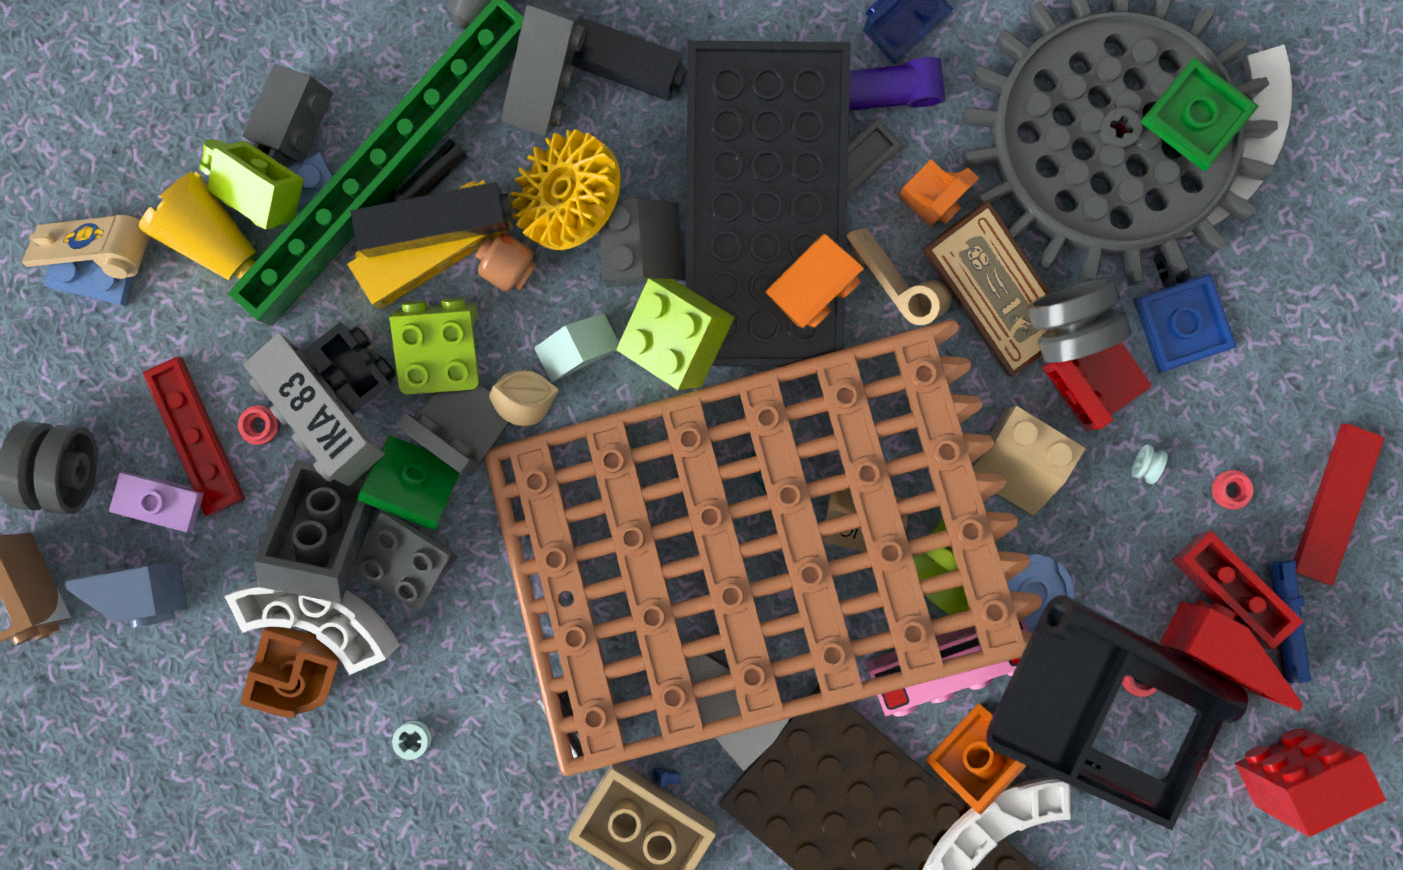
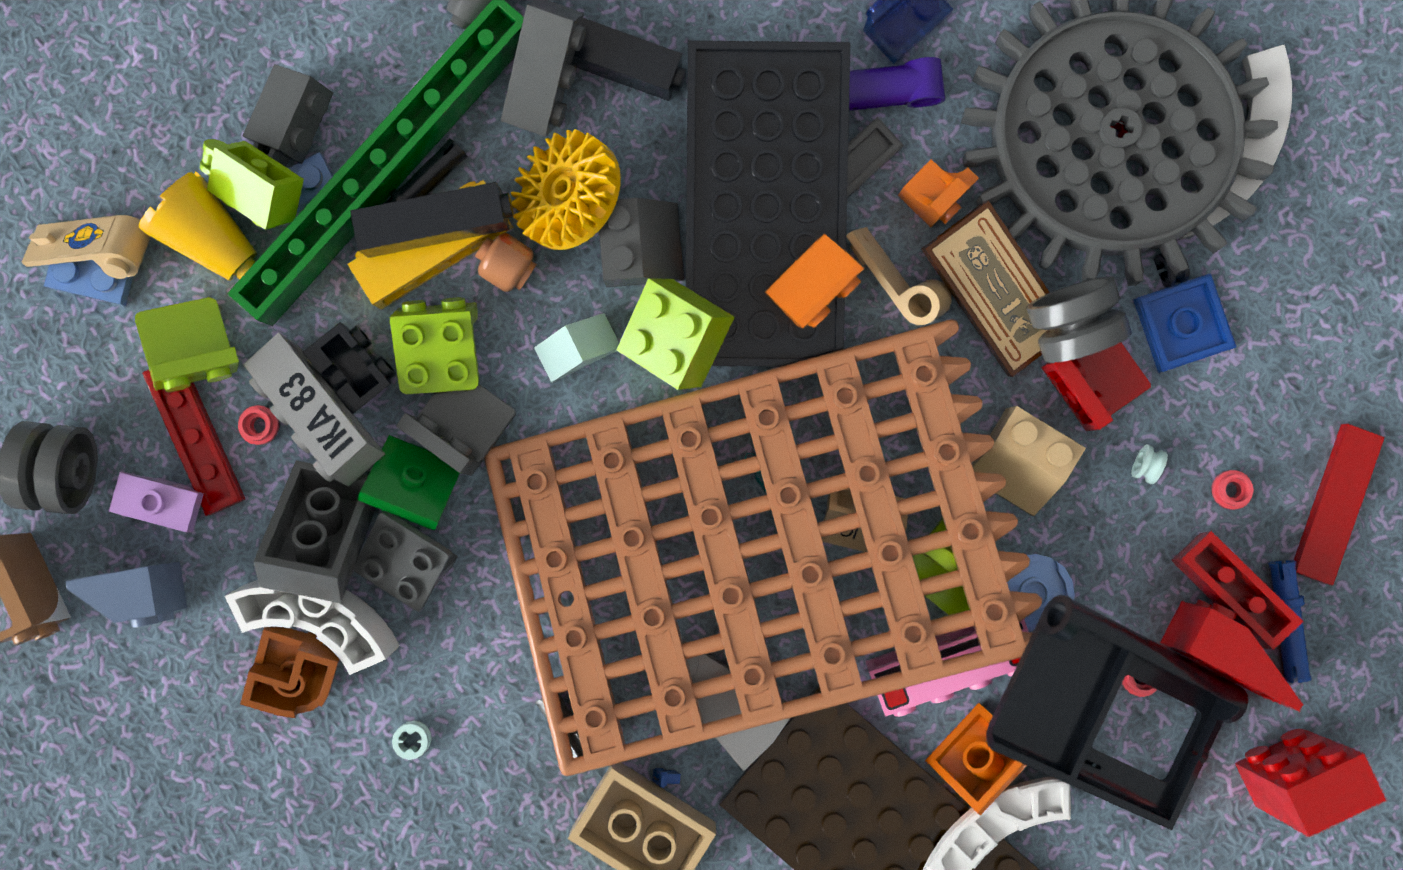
(186, 344): none -> lime bracket
(522, 397): tan hat -> none
(1199, 114): green plate -> none

